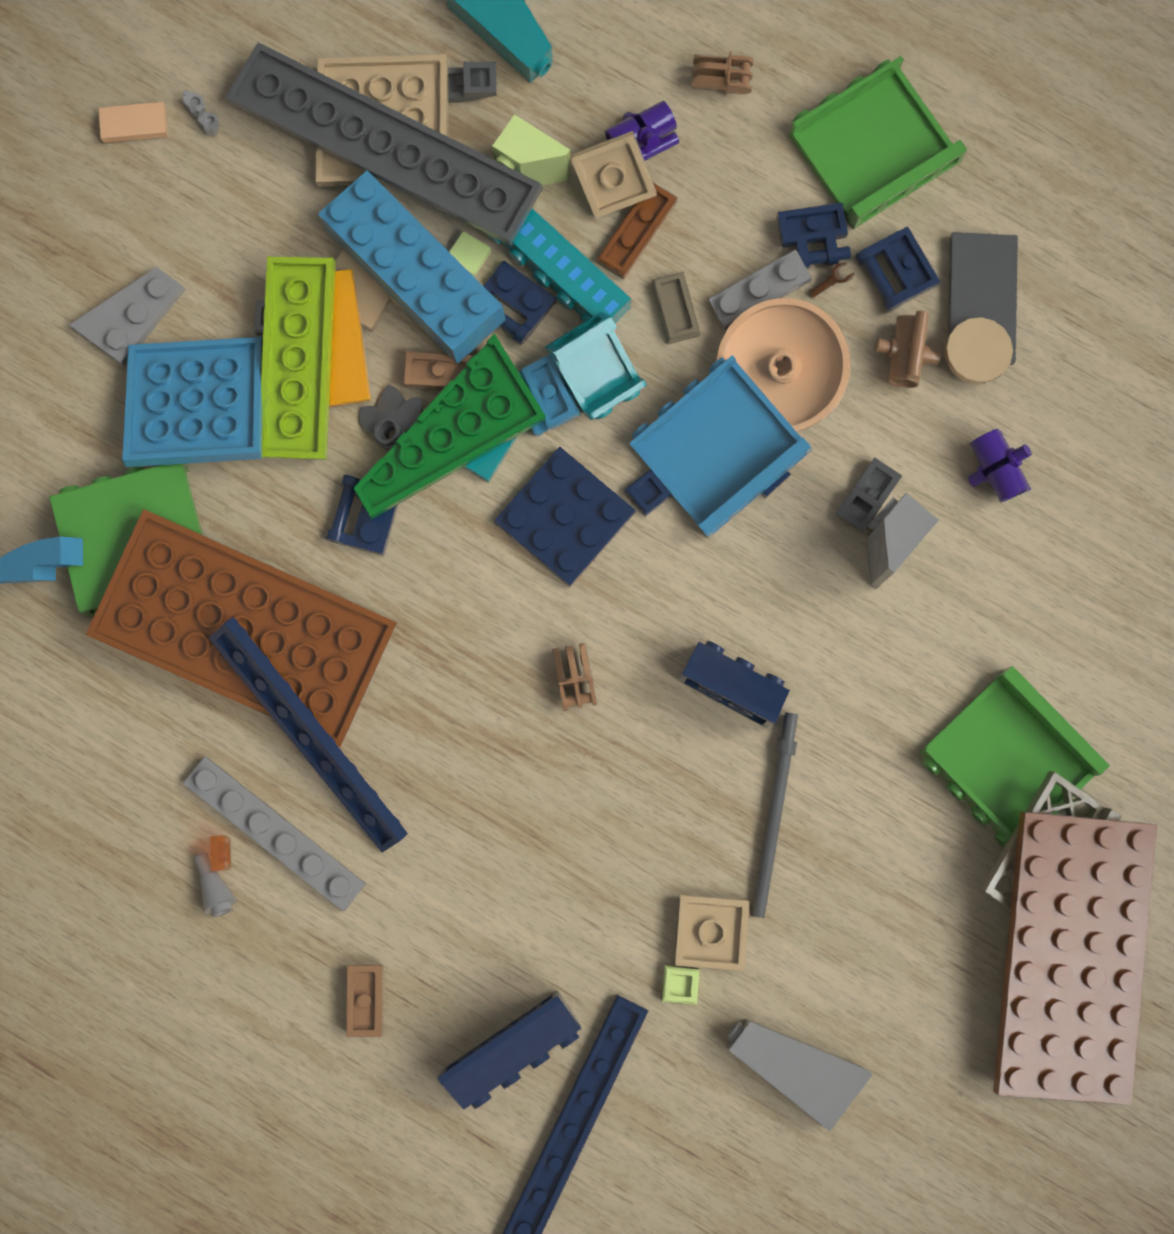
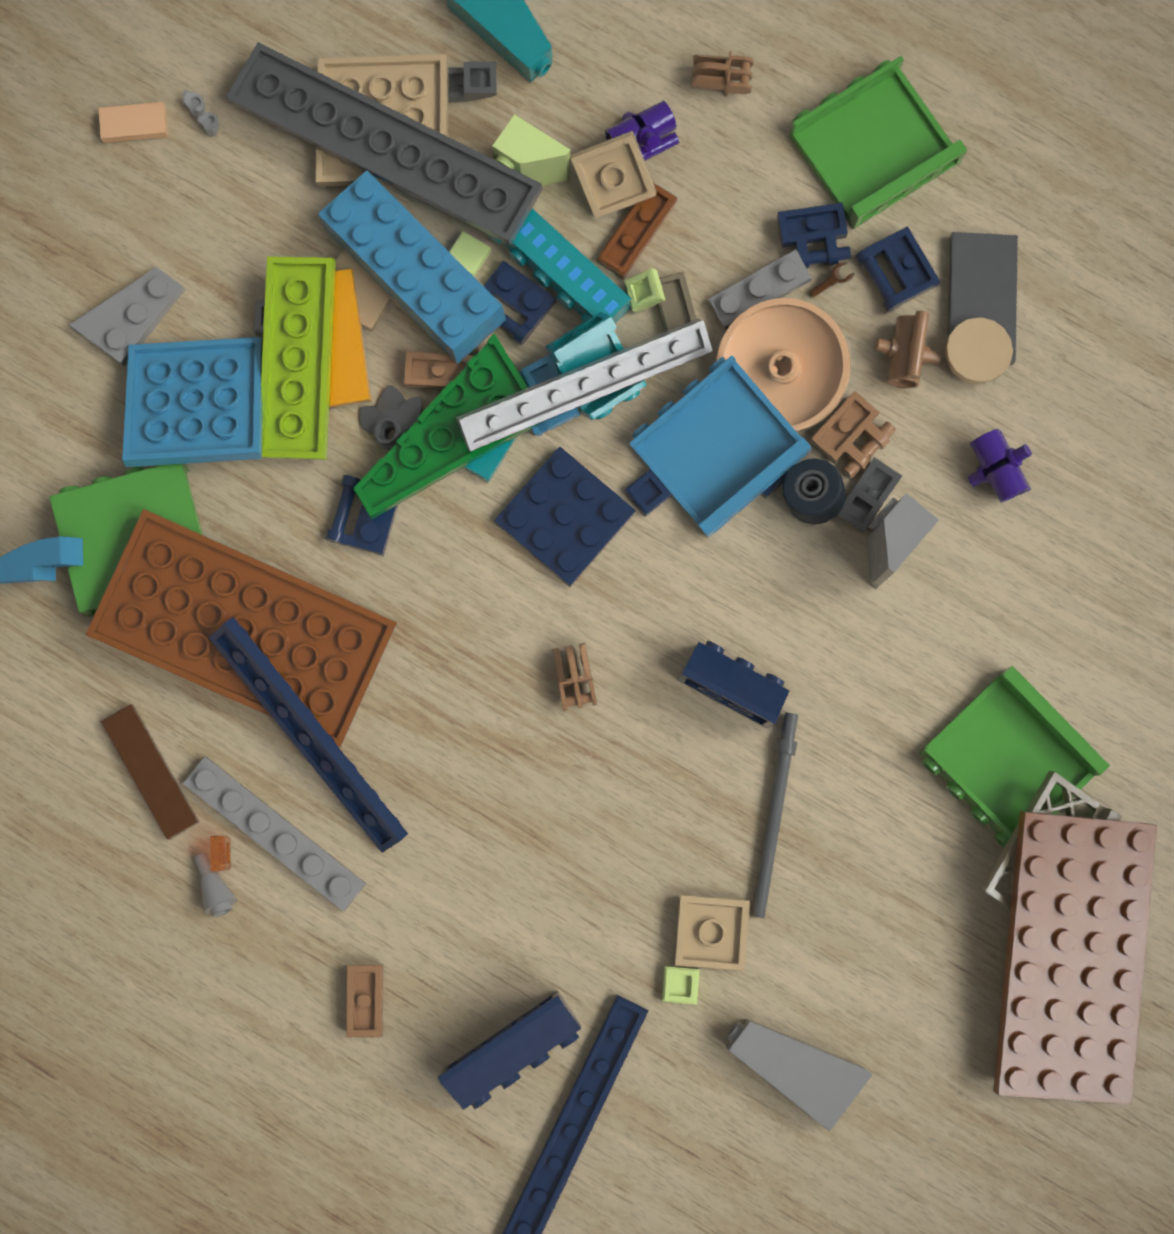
(150, 772): none -> reddish brown tile
(583, 384): none -> plate
(644, 290): none -> yellowish green tile
(820, 502): none -> black wheel
(845, 426): none -> medium nougat plate

